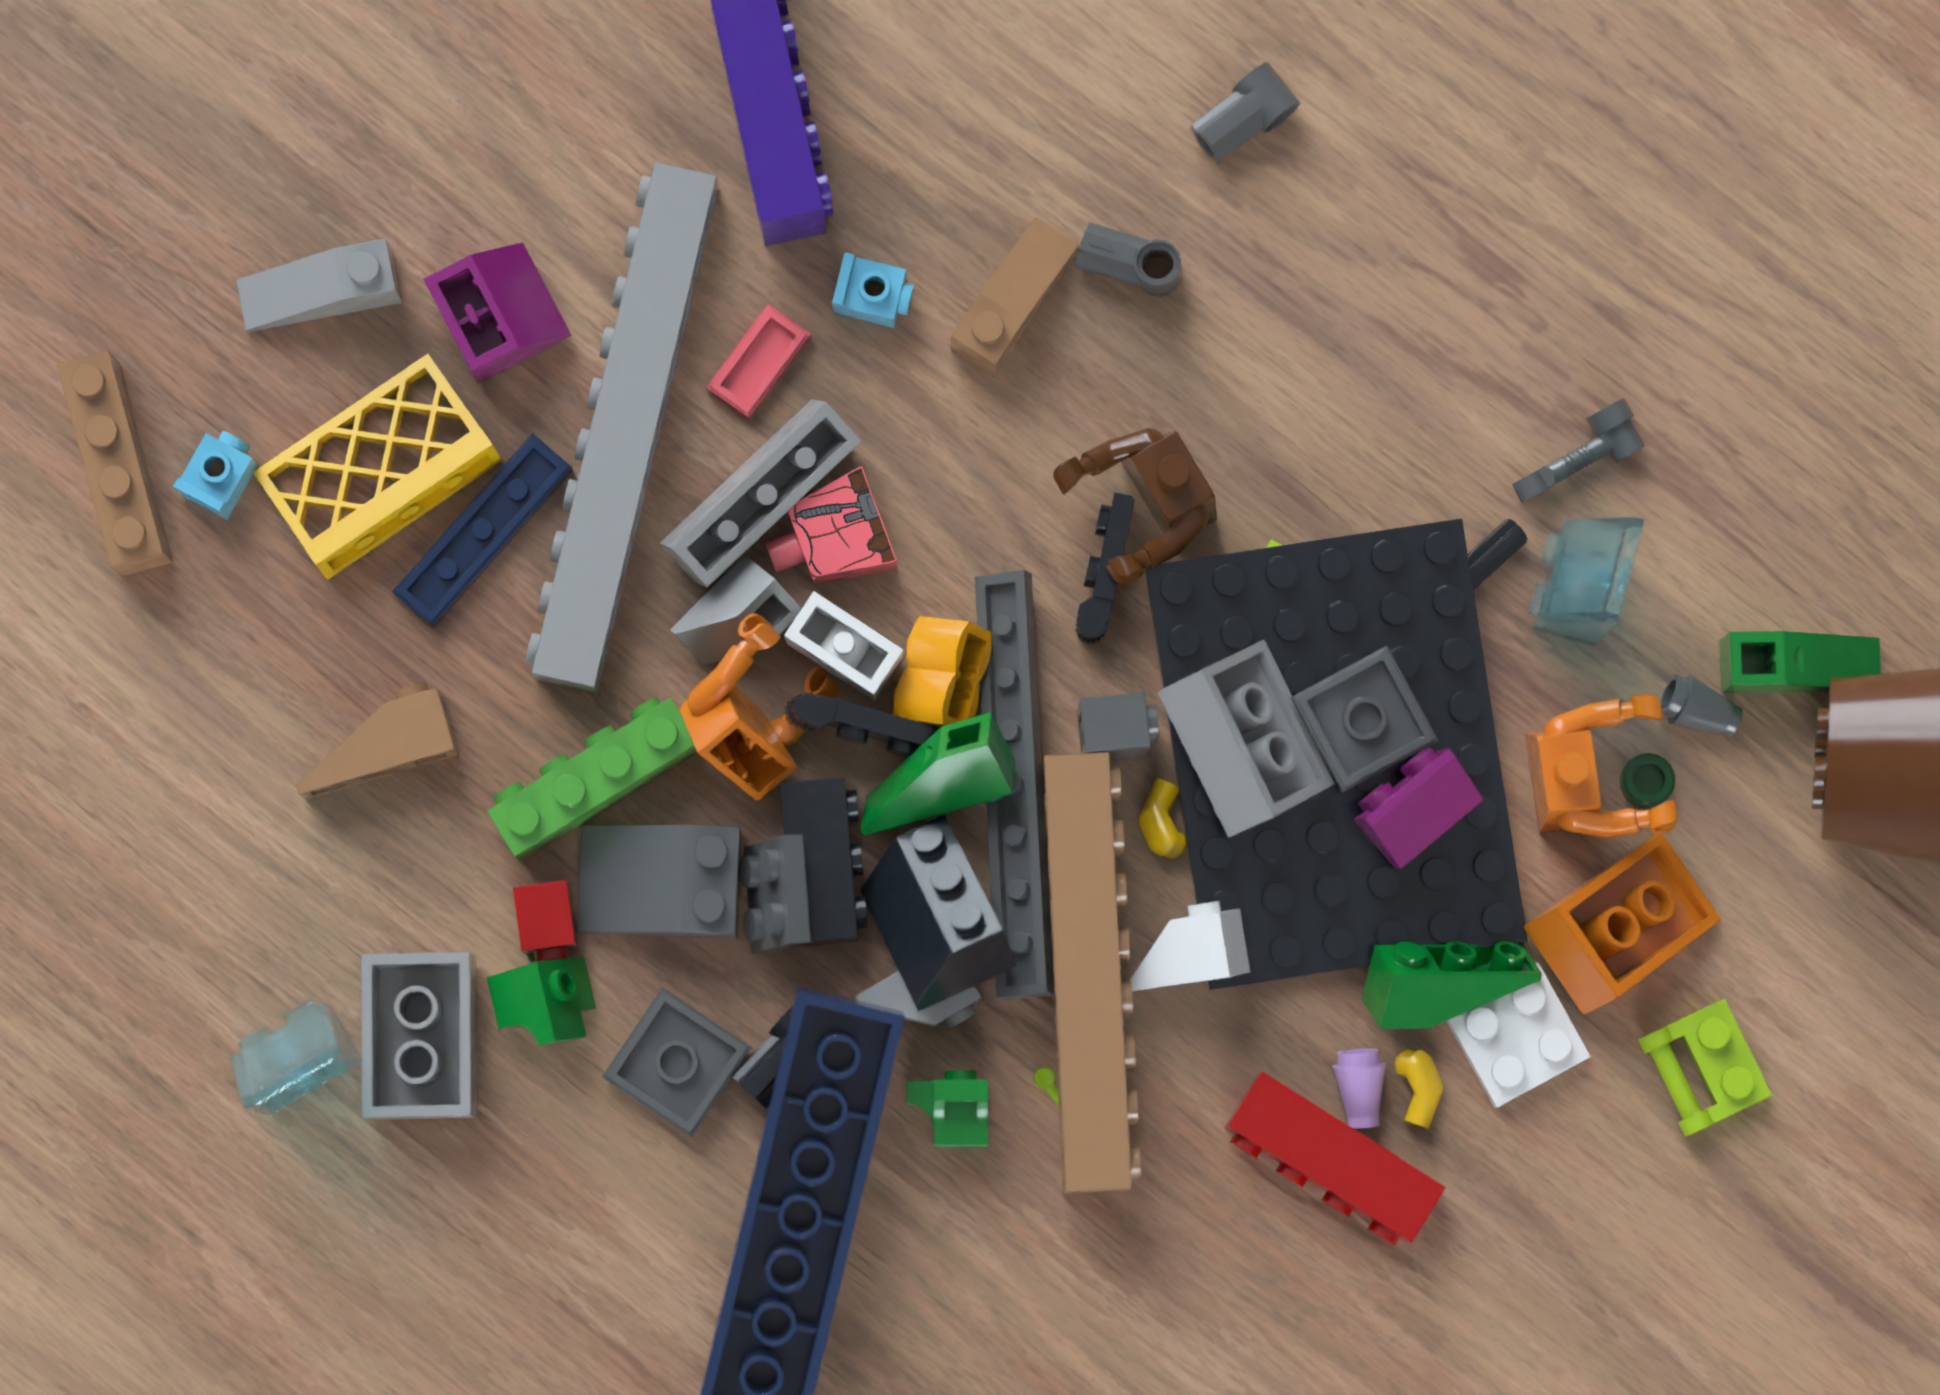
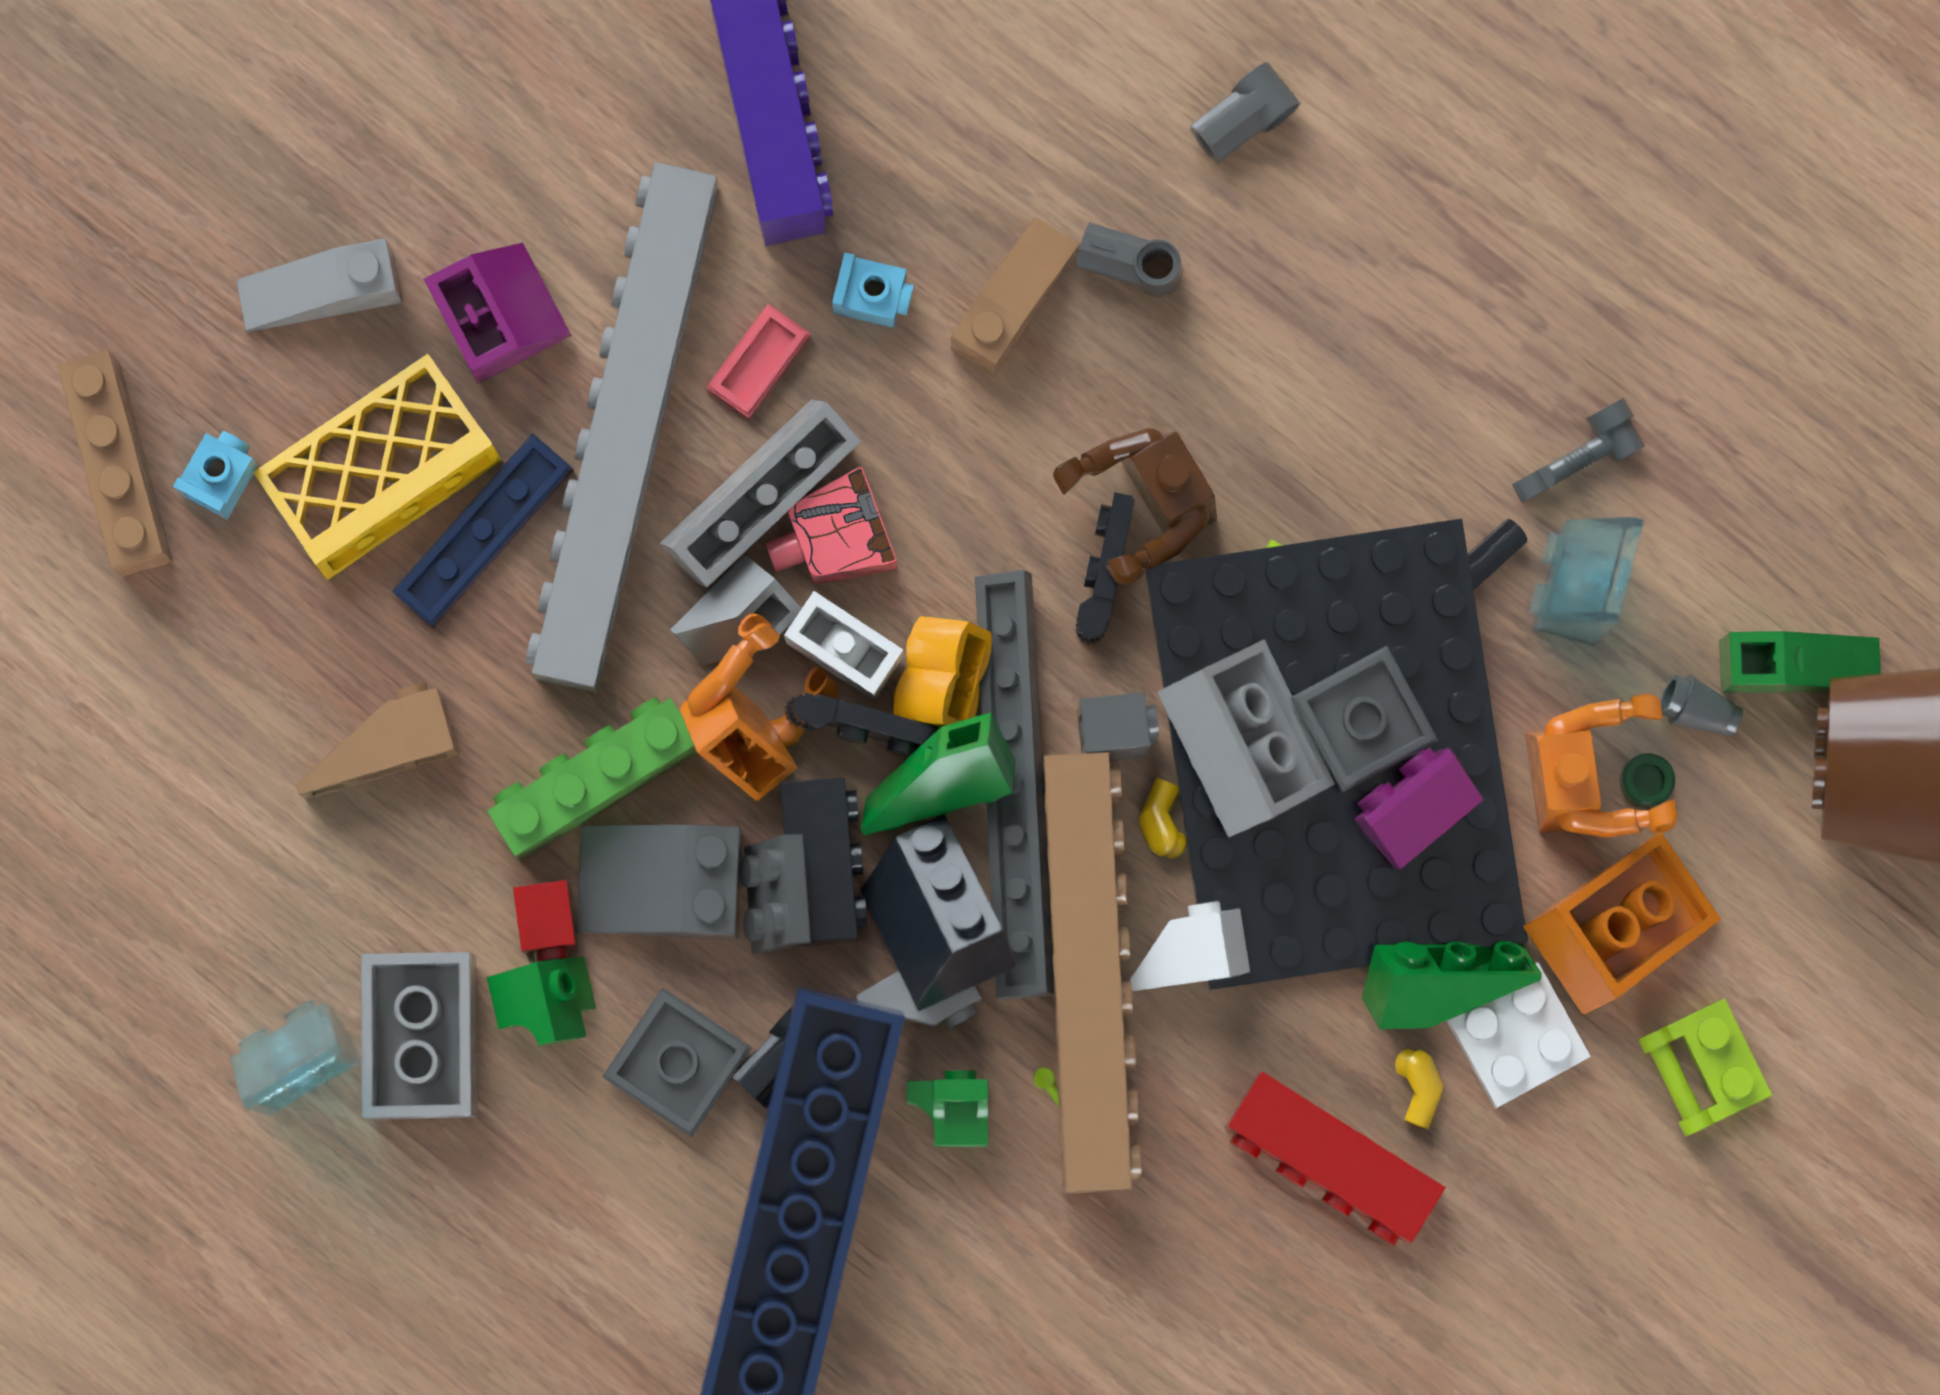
(1360, 1084): lavender cone -> none

